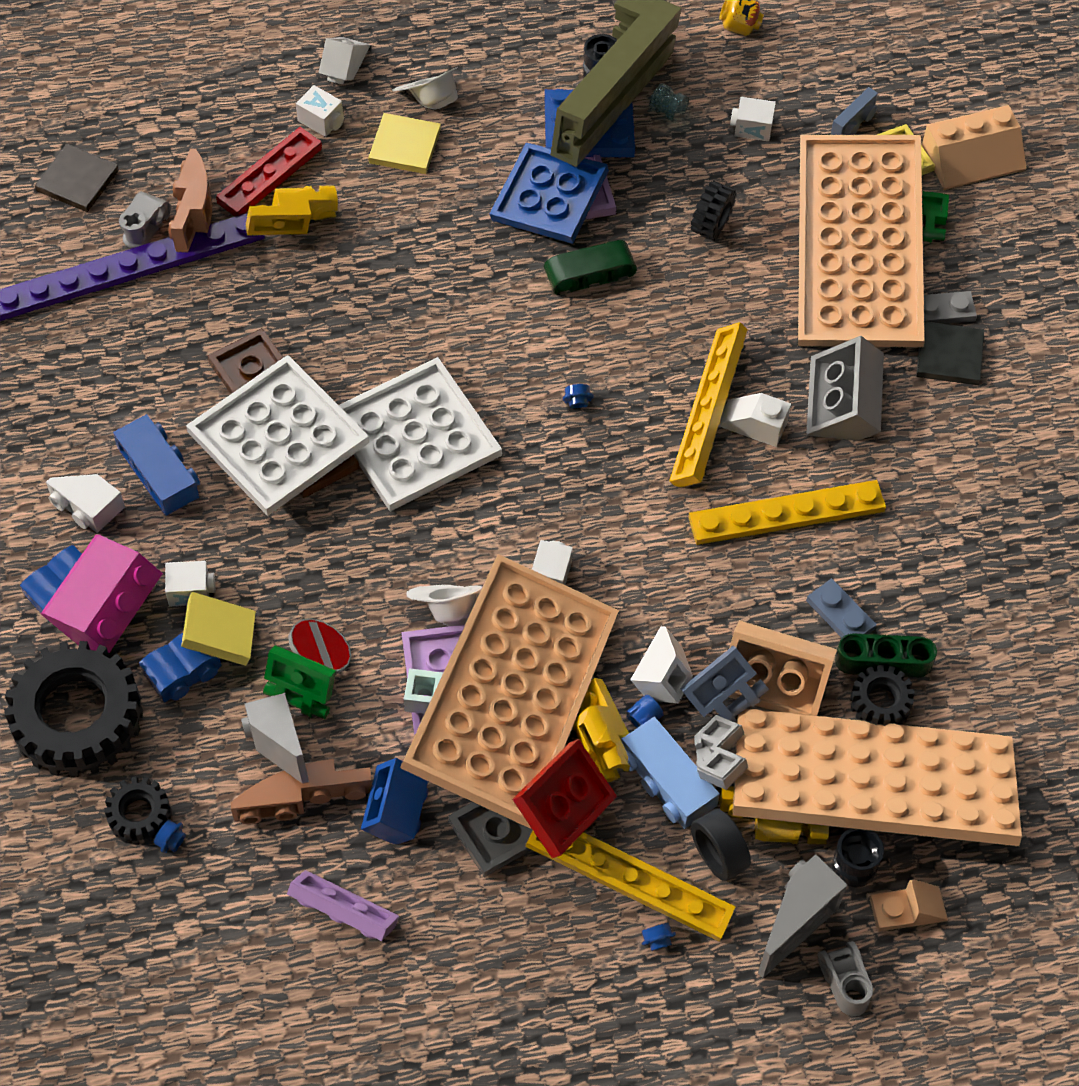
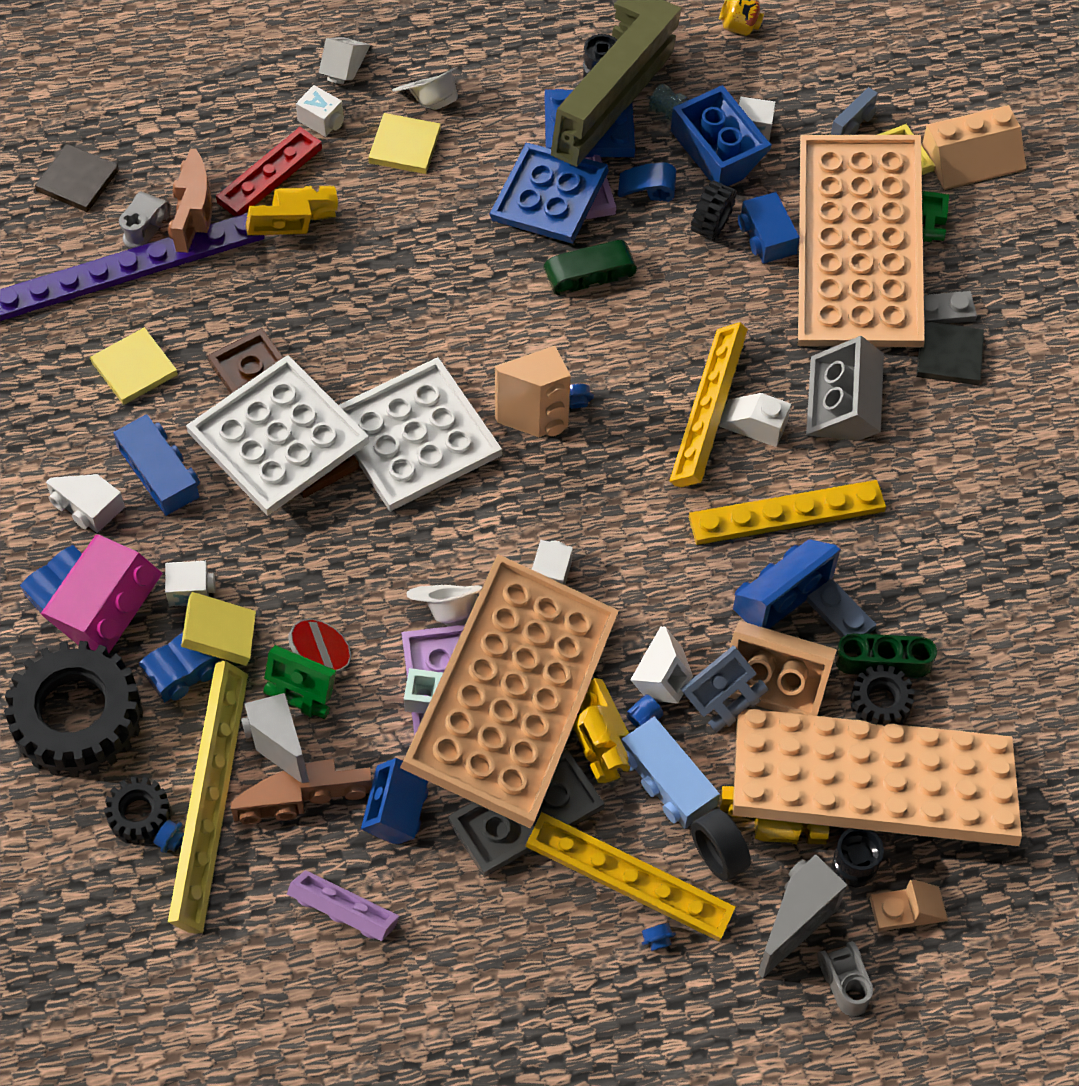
(134, 366): none -> light yellow tile
(208, 799): none -> light yellow plate
(533, 393): none -> light nougat slope
(564, 798): red plate -> none
(656, 178): none -> blue panel
(714, 760): light grey tile -> none
(719, 136): none -> blue slope
(768, 227): none -> blue brick
(786, 584): none -> blue slope

